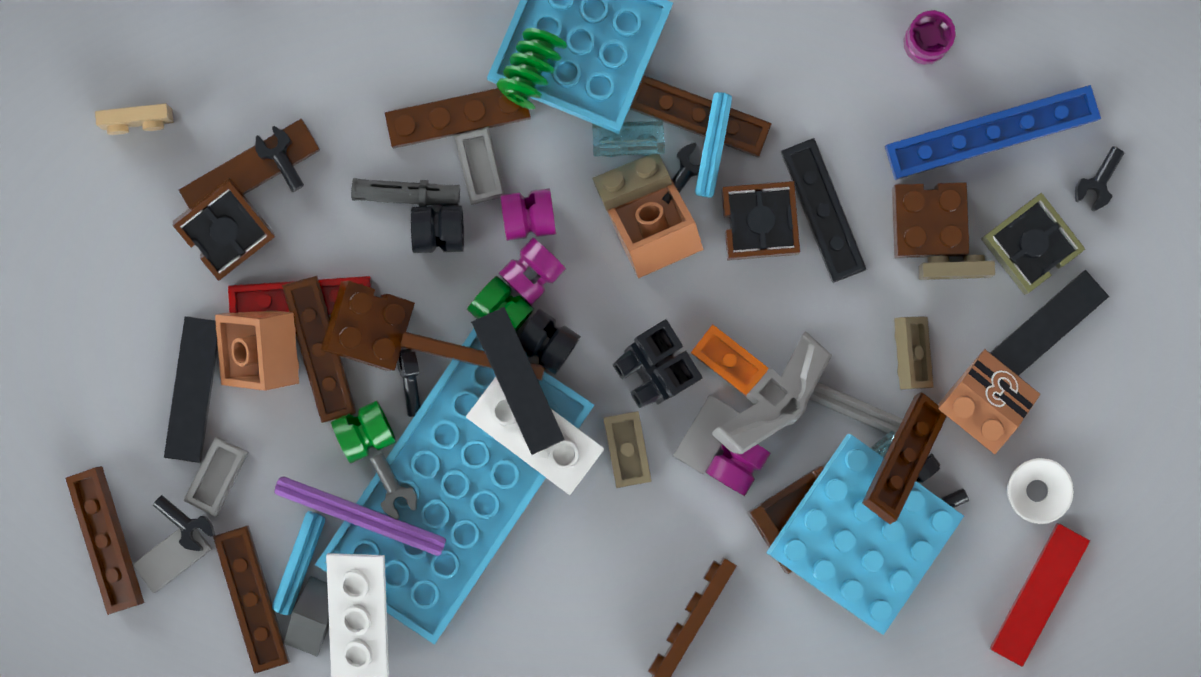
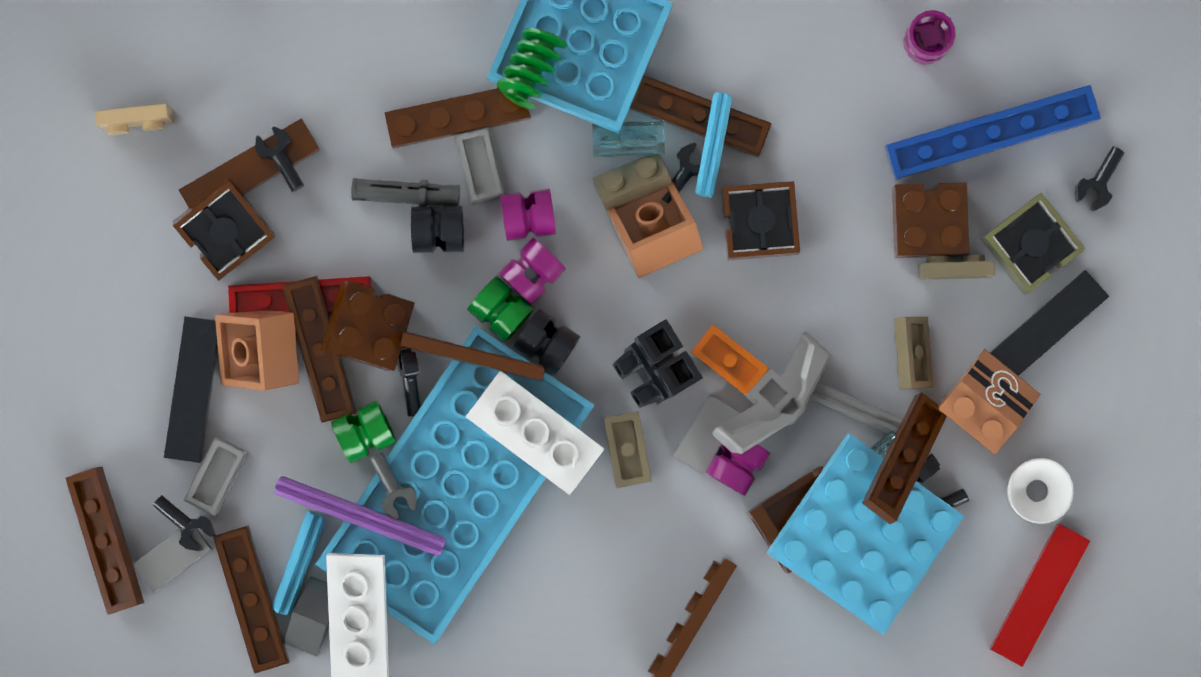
(518, 381): black tile -> none
(823, 210): black tile -> none

